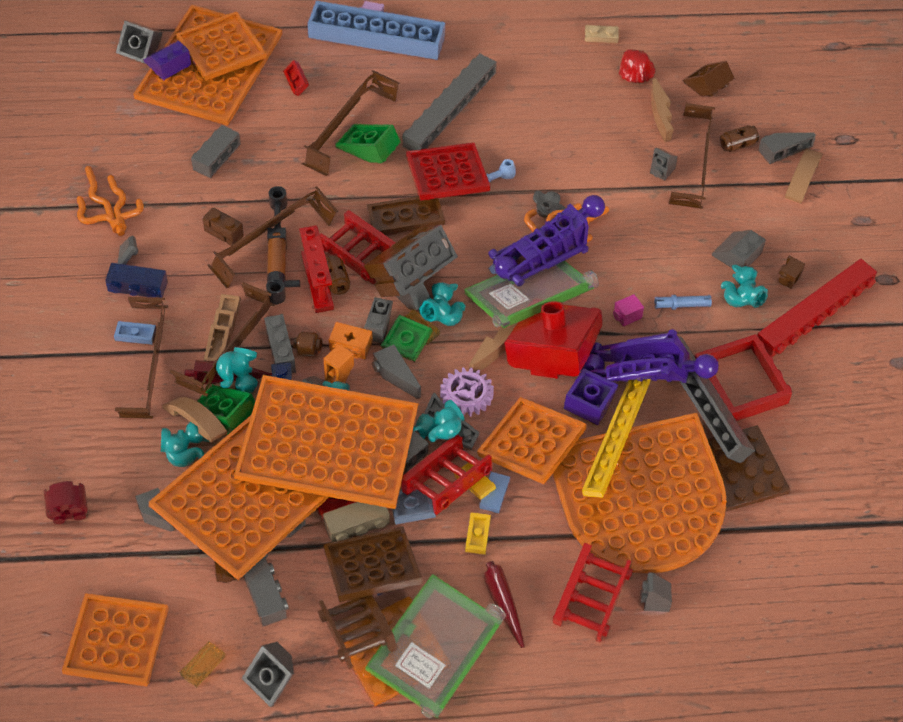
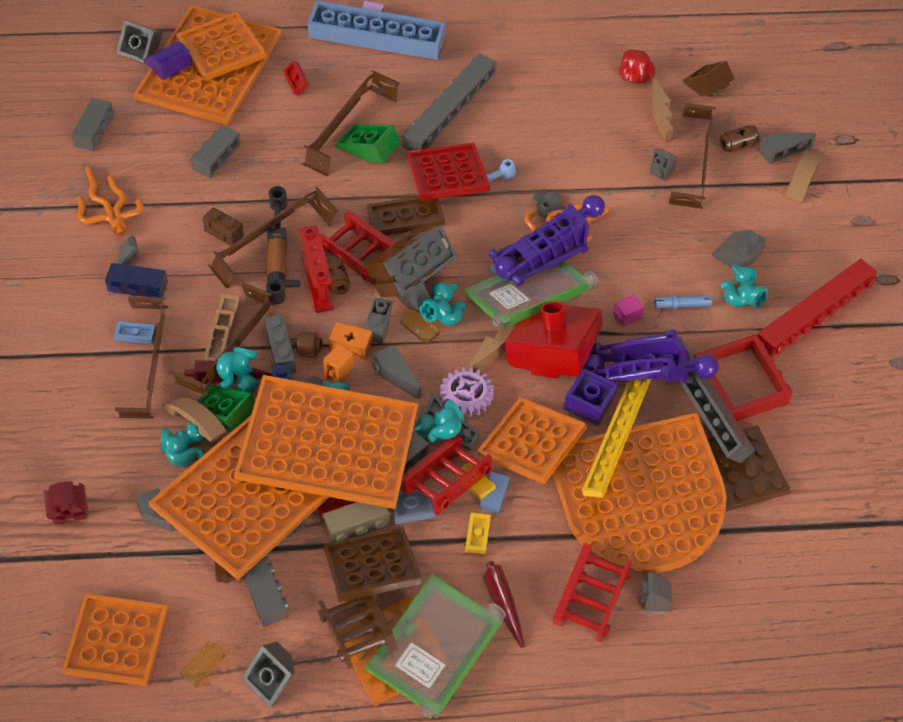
(92, 124): none -> dark grey brick
(407, 337): green plate -> none
(601, 34): tan plate -> none
(791, 272): reddish brown brick -> none

